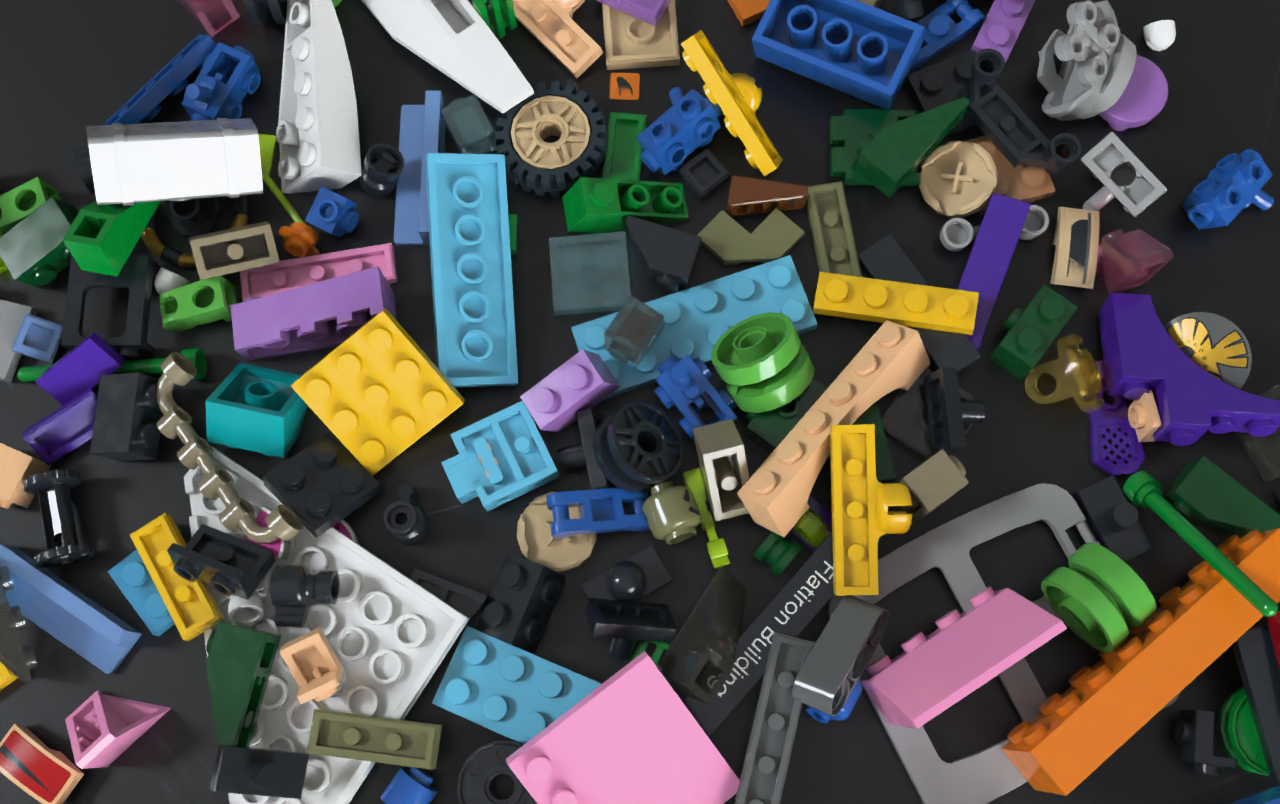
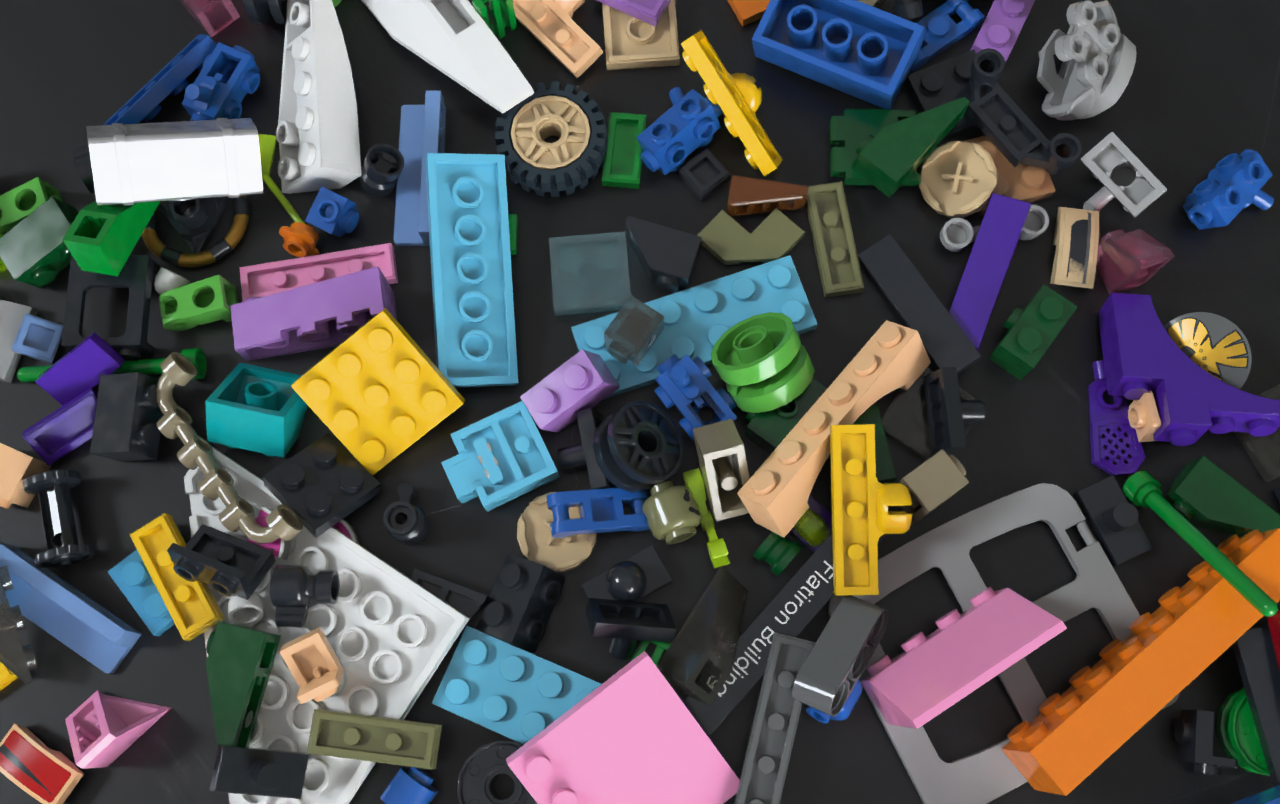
(234, 250): dark tan brick -> none
(469, 126): clear light blue brick -> none
(604, 204): green slope -> none
(624, 86): orange sticker -> none
(896, 302): yellow plate -> none
(1074, 375): clear yellow tile -> none
(1099, 597): bright green wheel -> none
(1141, 99): medium lavender tile -> none
(1160, 34): white hinge -> none

